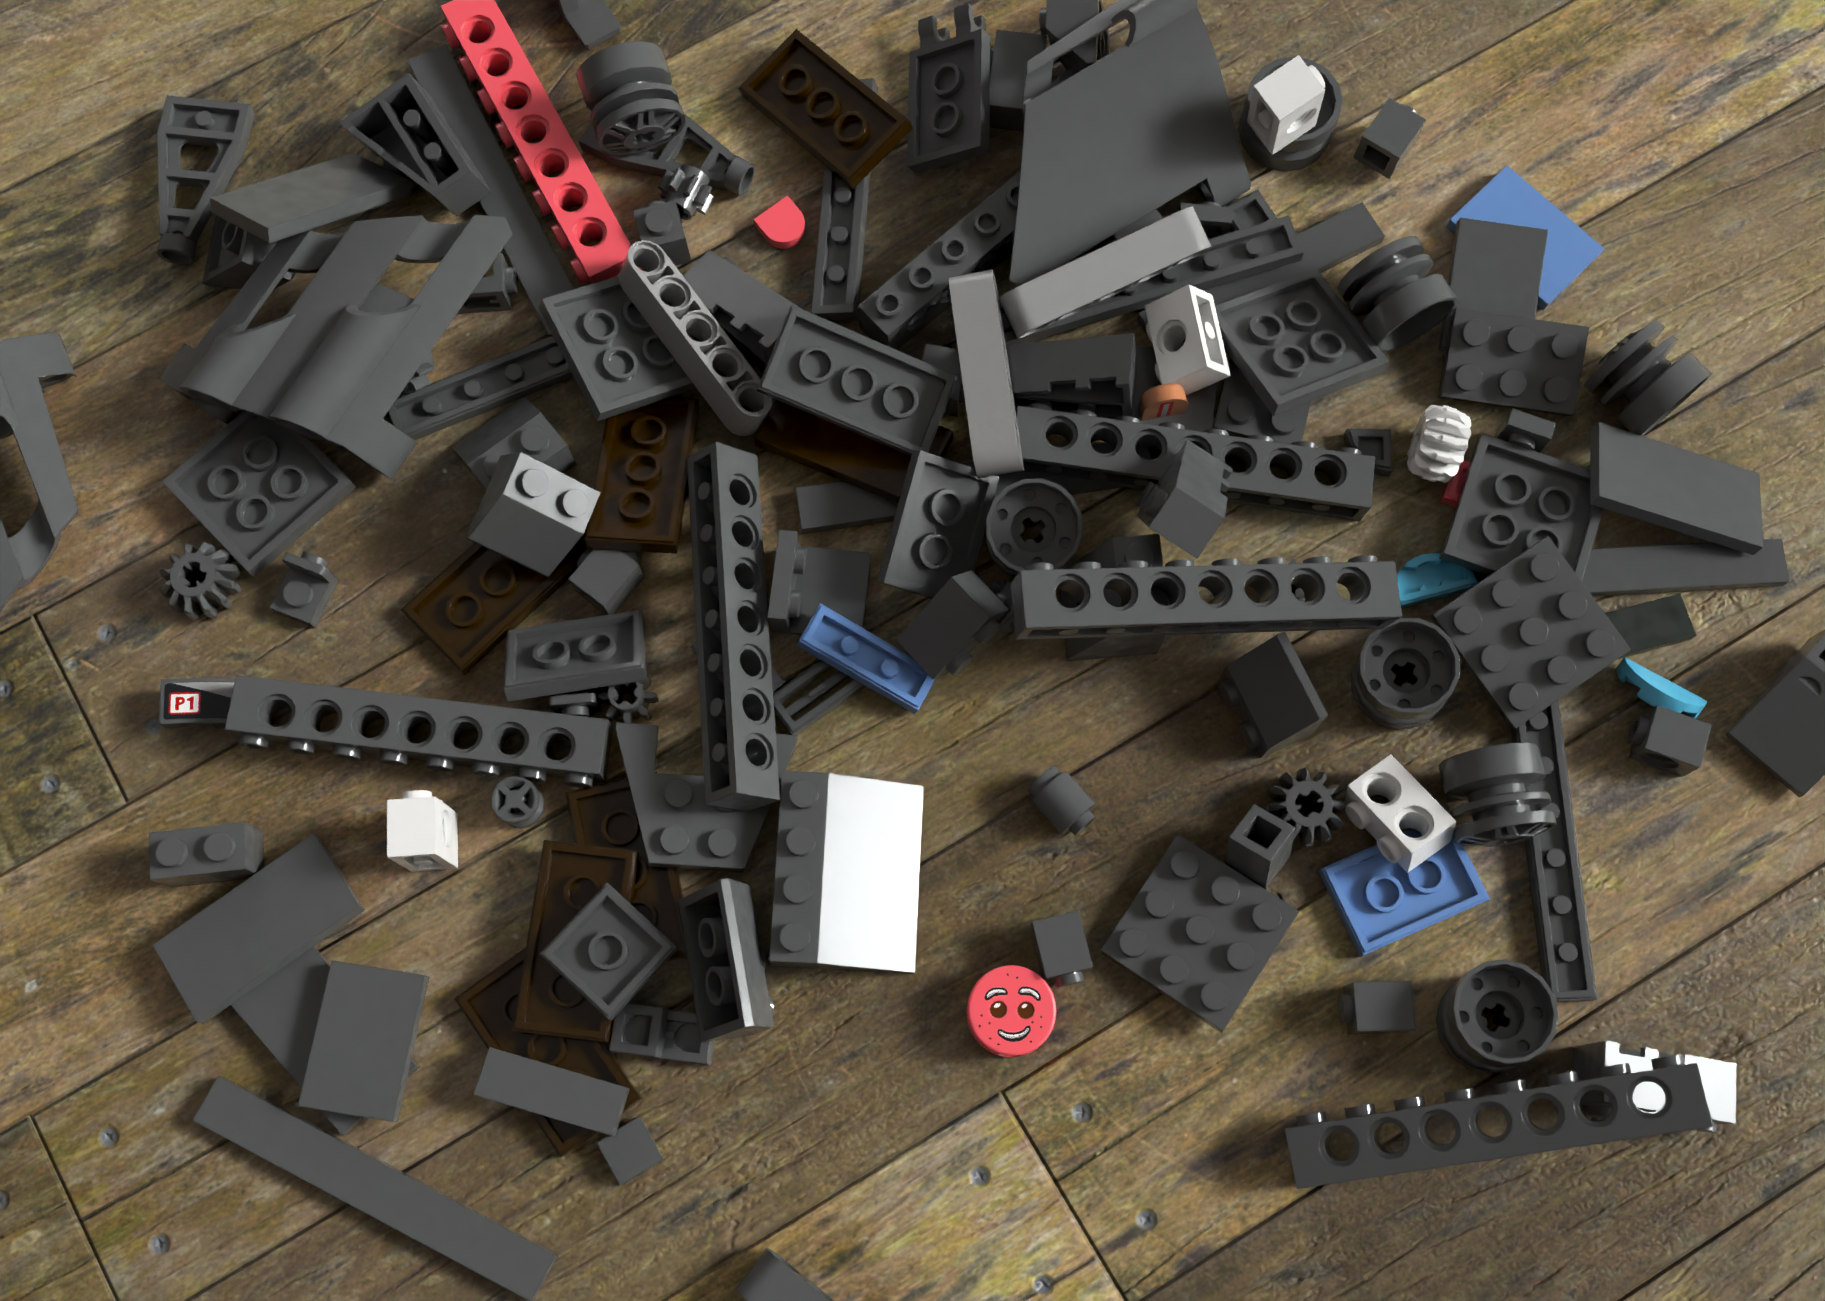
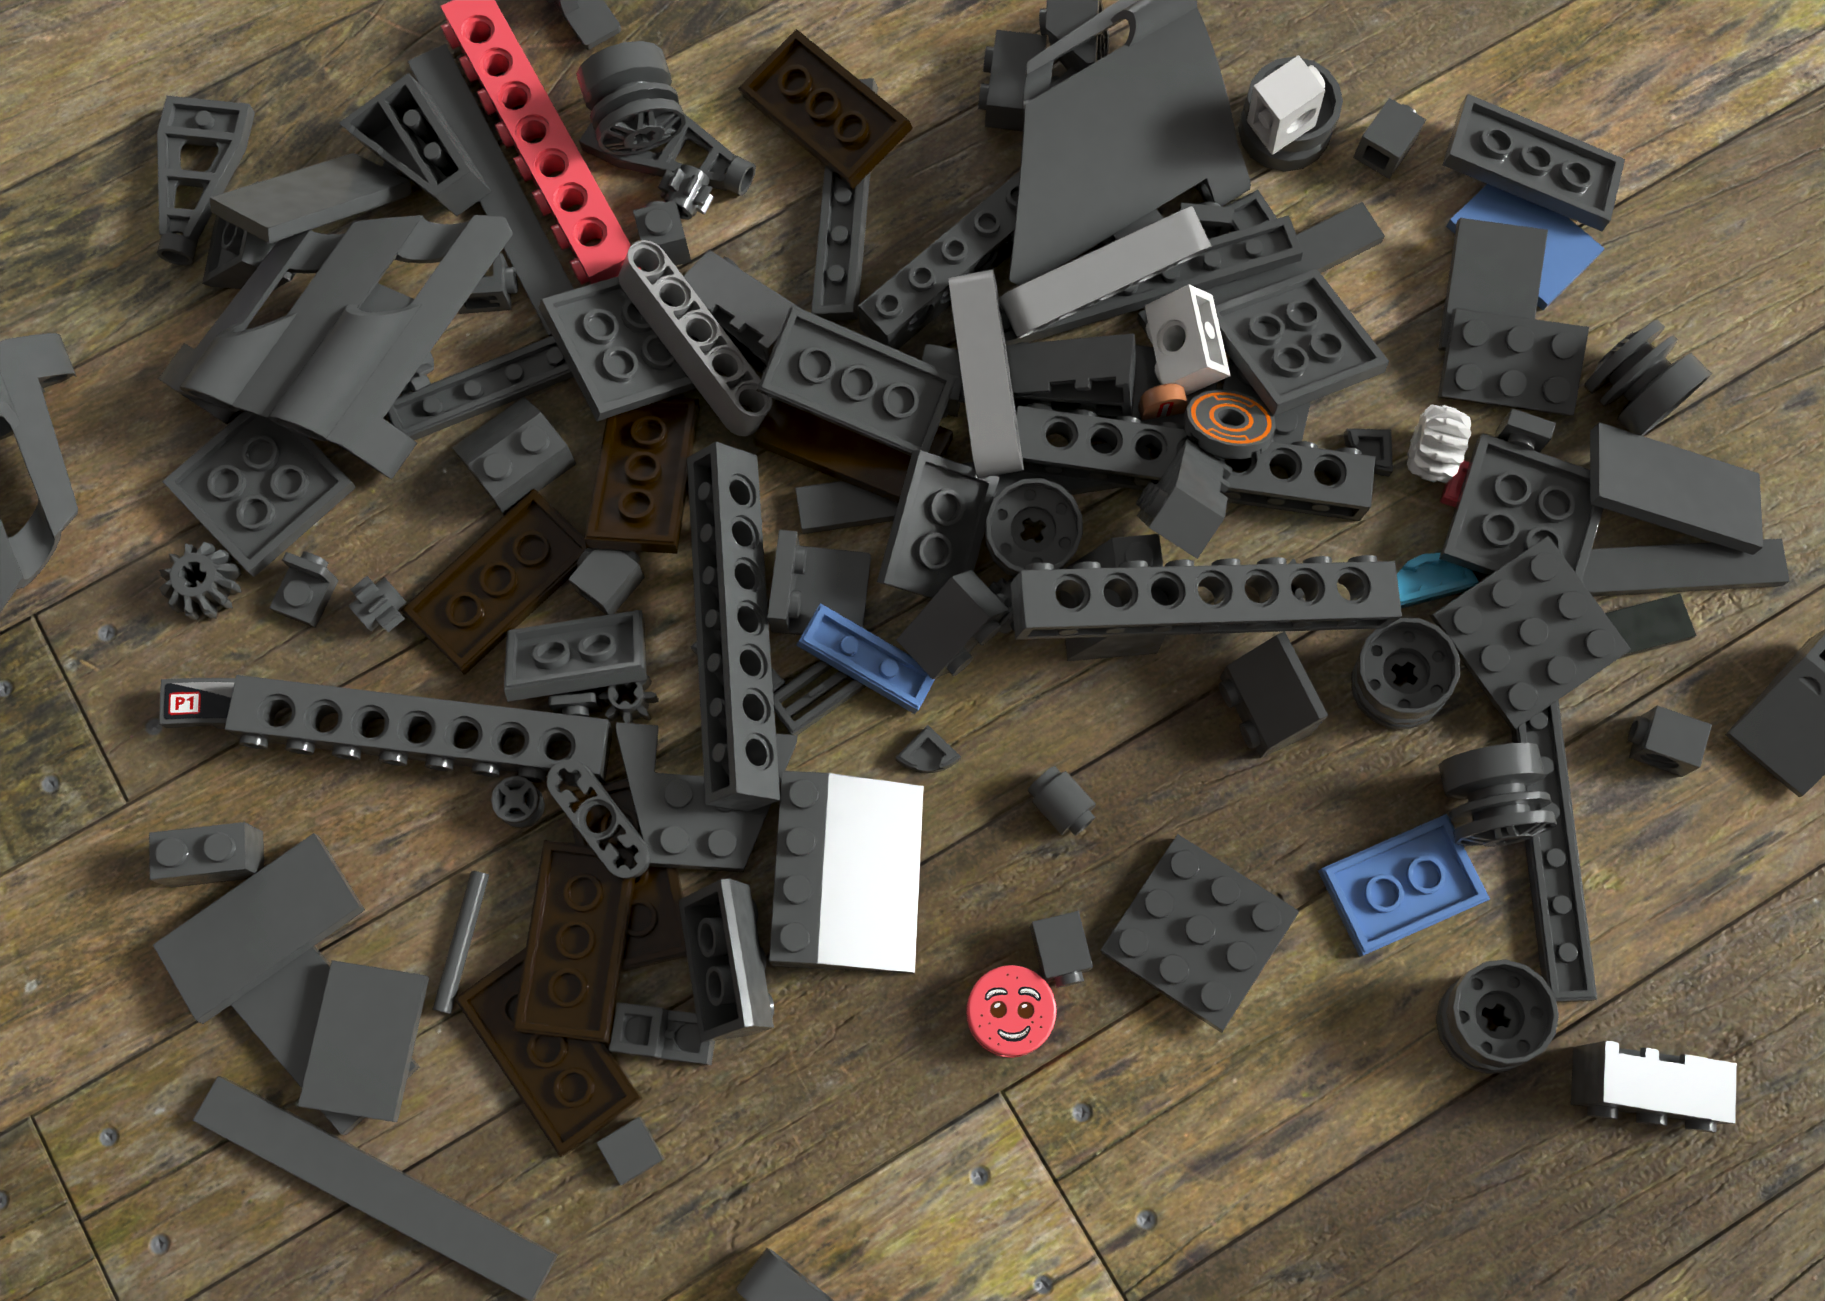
(377, 604): none -> dark grey gear
(422, 832): white brick -> none
(461, 942): none -> dark grey bar
(532, 513): dark grey slope -> none
(551, 1091): dark grey tile -> none
(567, 799): none -> dark grey beam
(609, 951): dark grey tile -> none
(782, 224): coral tile -> none
(928, 753): none -> dark grey tile
(949, 92): dark grey tile -> none
(1251, 419): none -> dark grey tile
(1260, 846): dark grey brick -> none
(1293, 792): dark grey gear -> none
(1377, 1007): dark grey brick -> none
(1397, 293): dark grey wheel -> none
(1408, 808): white brick -> none
(1534, 162): none -> dark grey plate
(1658, 690): medium azure tile -> none
(1682, 1110): dark grey brick -> none

